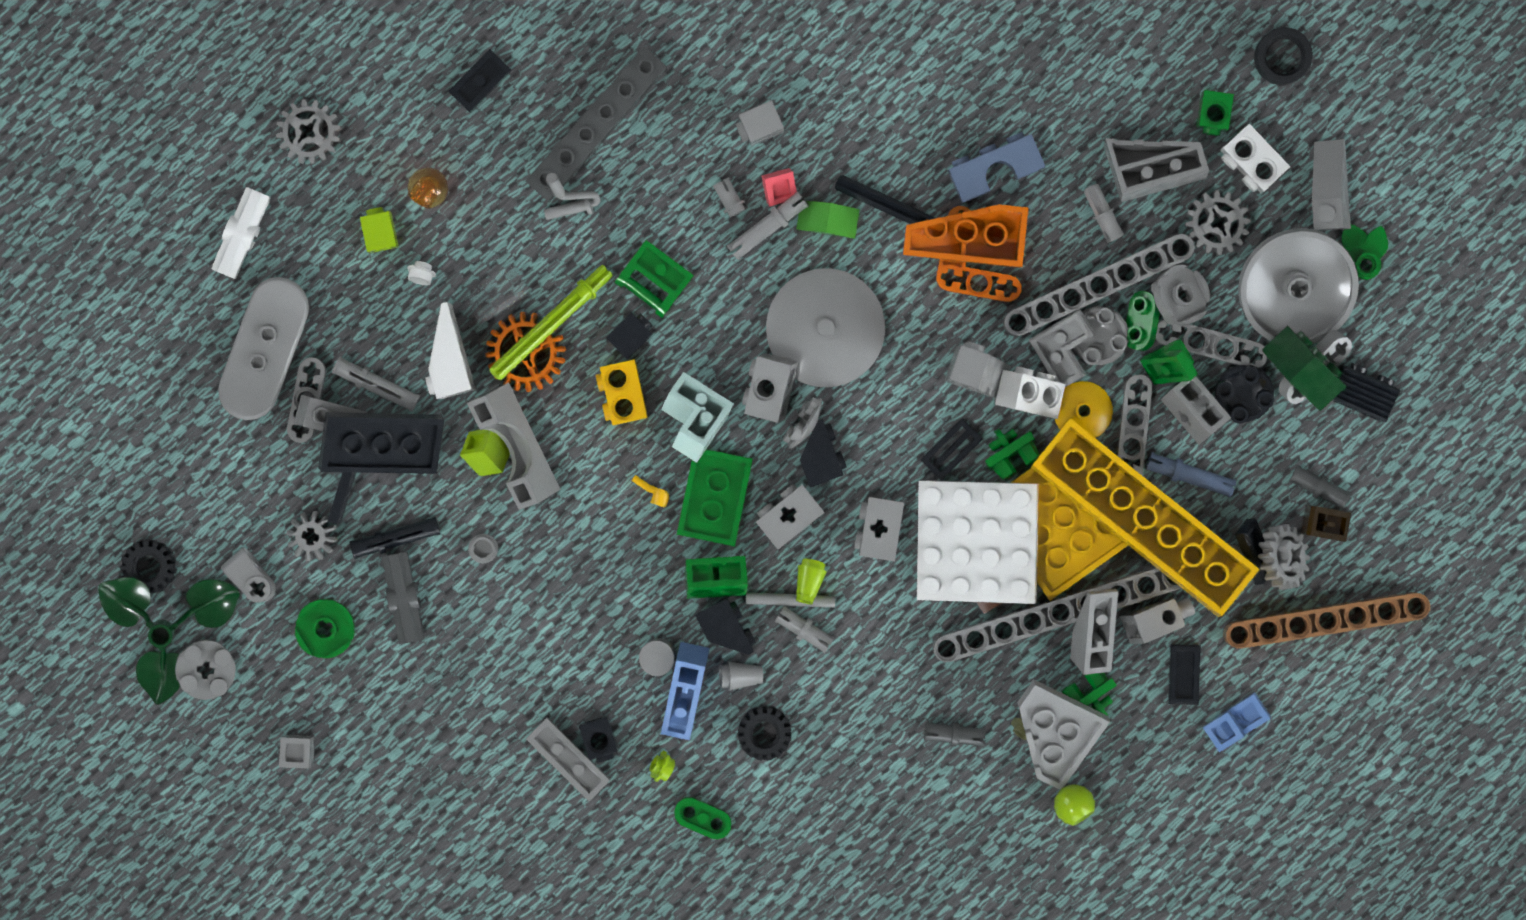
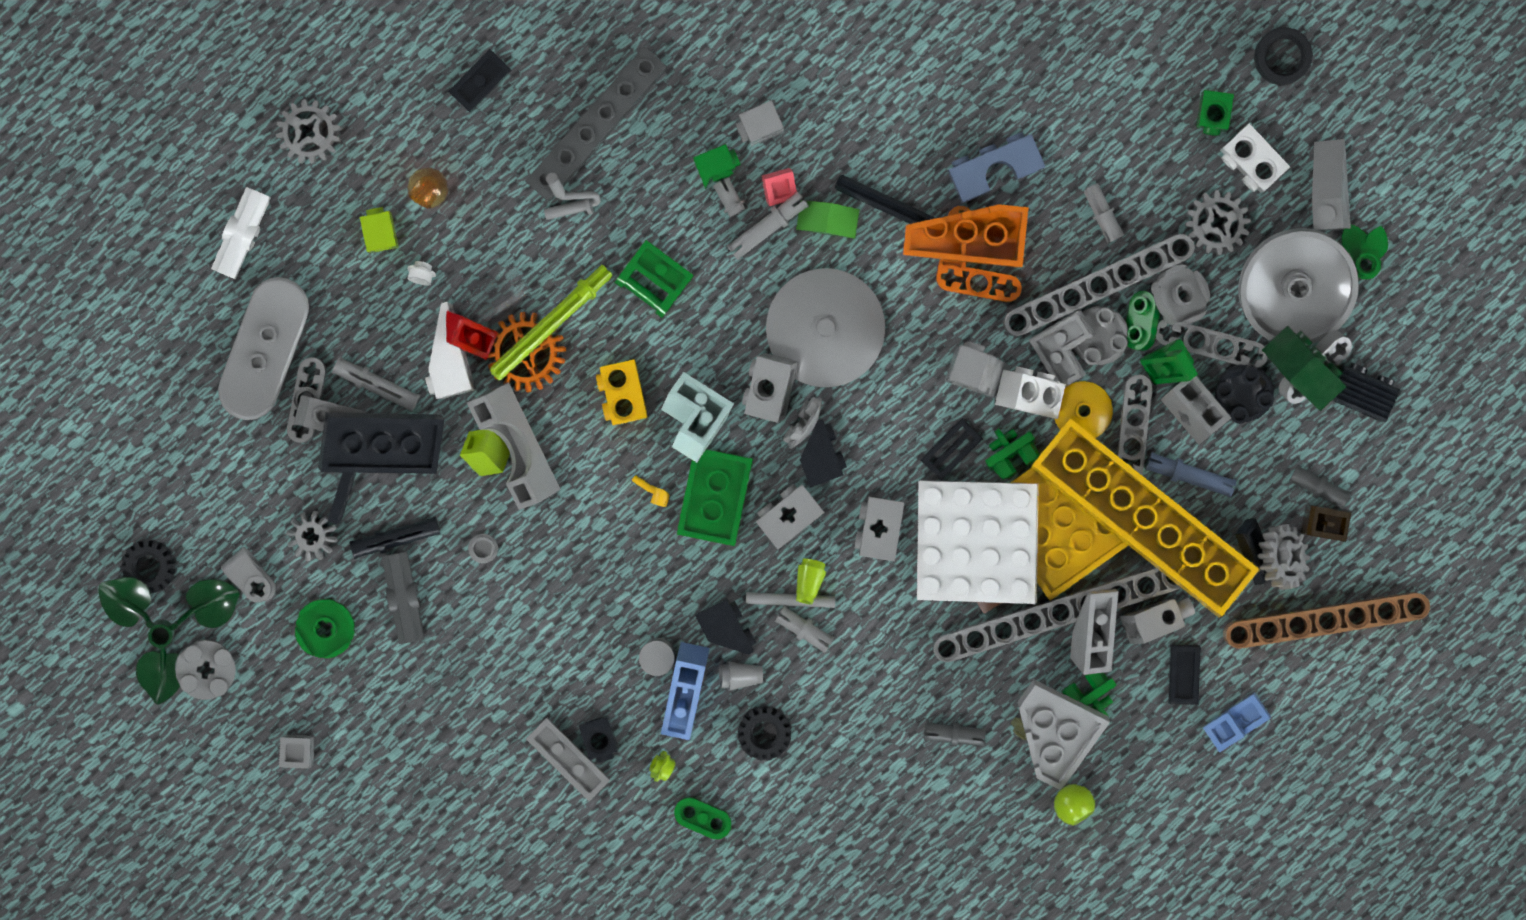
(469, 335): none -> red slope
(630, 334): black brick -> none
(716, 164): none -> green window
(716, 577): green brick -> none
(1152, 167): light grey wedge -> none

